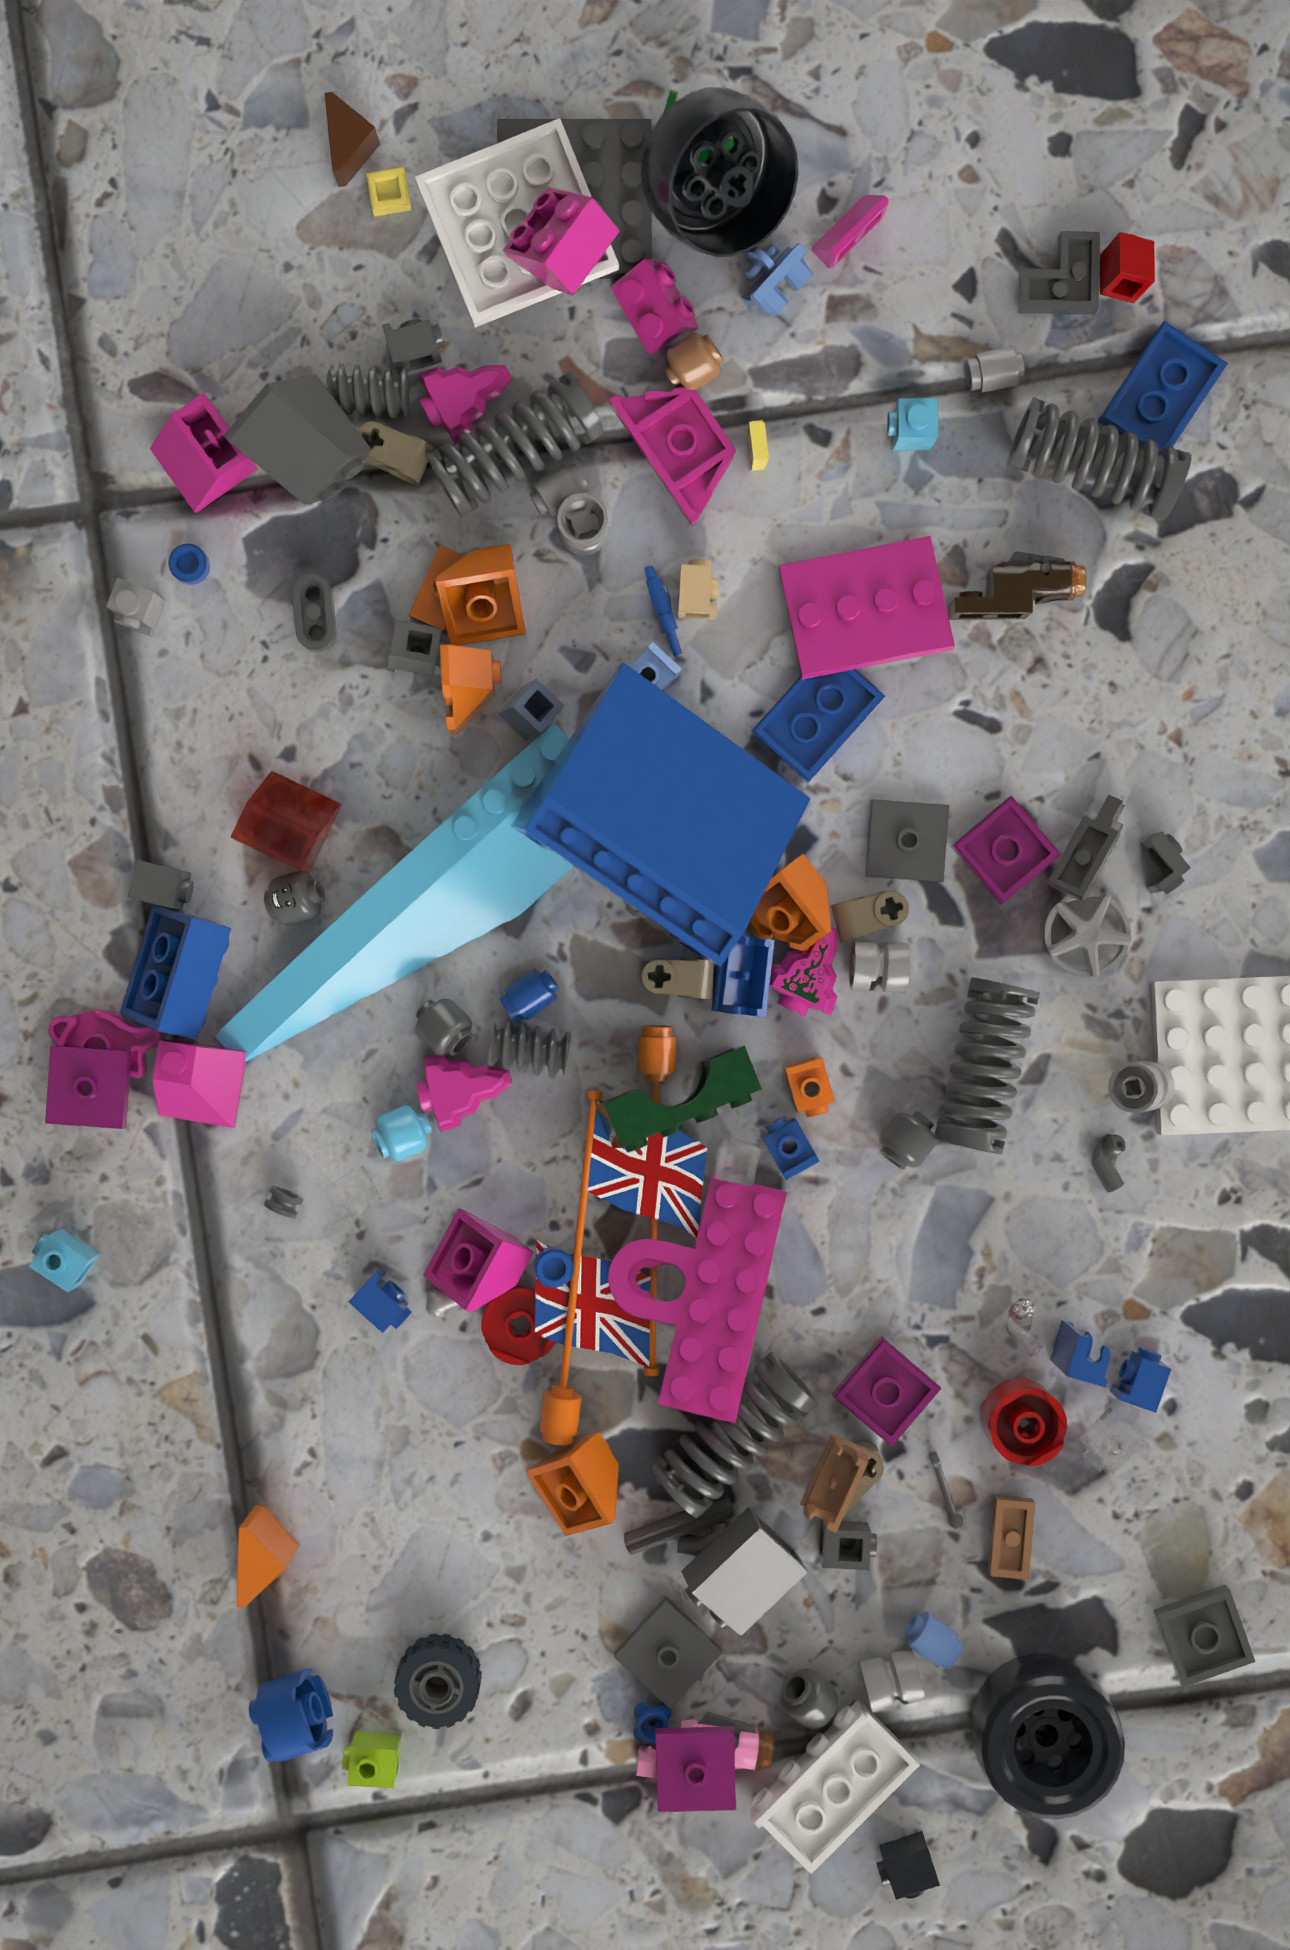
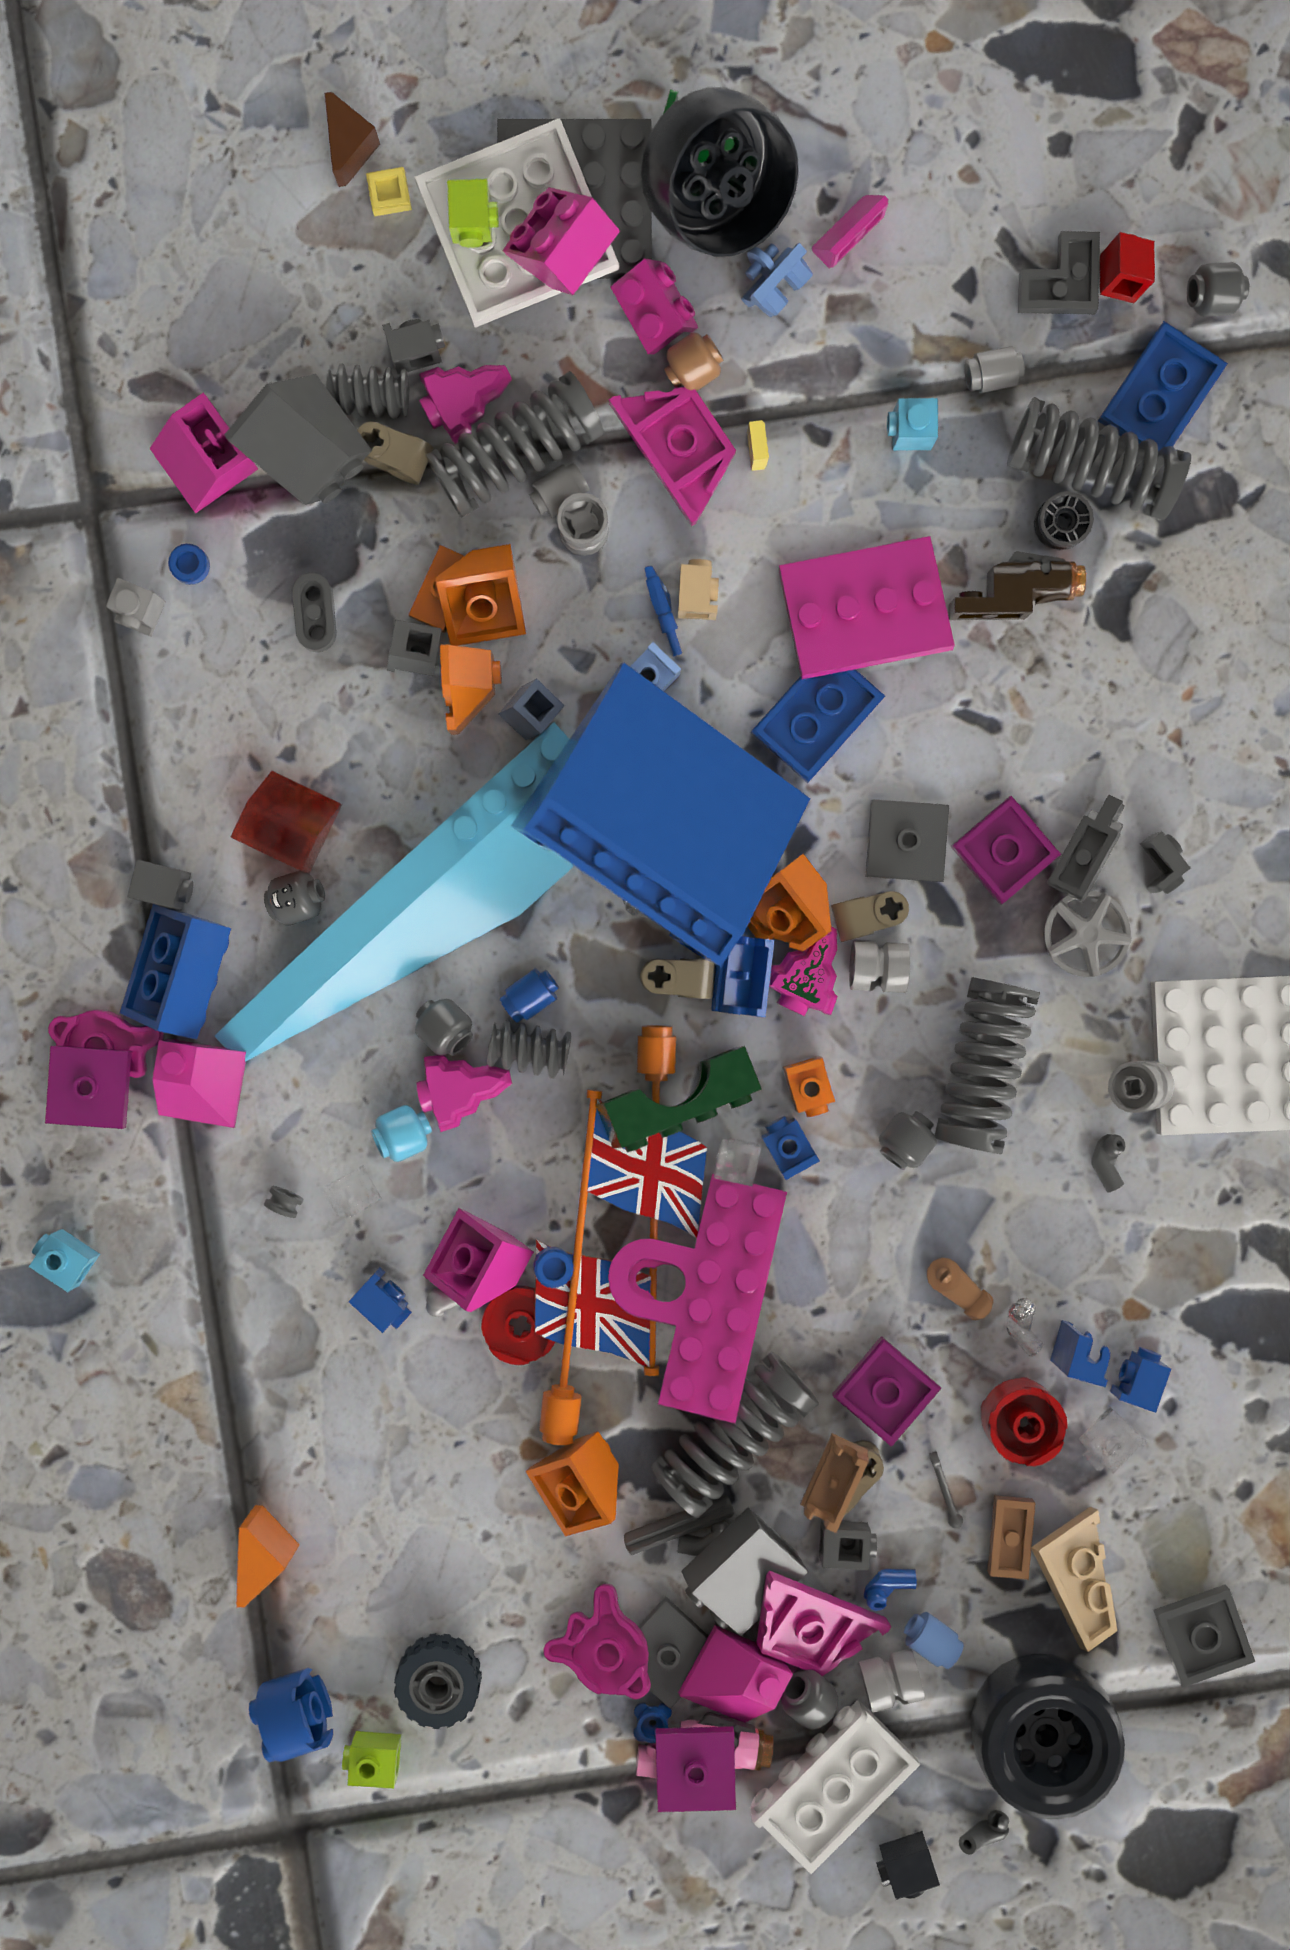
(471, 212): none -> lime brick
(604, 1650): none -> dark pink tile
(735, 1677): none -> dark pink slope
(812, 1626): none -> dark pink wing
(885, 1582): none -> blue arm
(952, 1282): none -> medium nougat piece
(985, 1832): none -> dark grey arm
(1068, 506): none -> black wheel
(1076, 1576): none -> tan wing
(1217, 289): none -> dark grey head

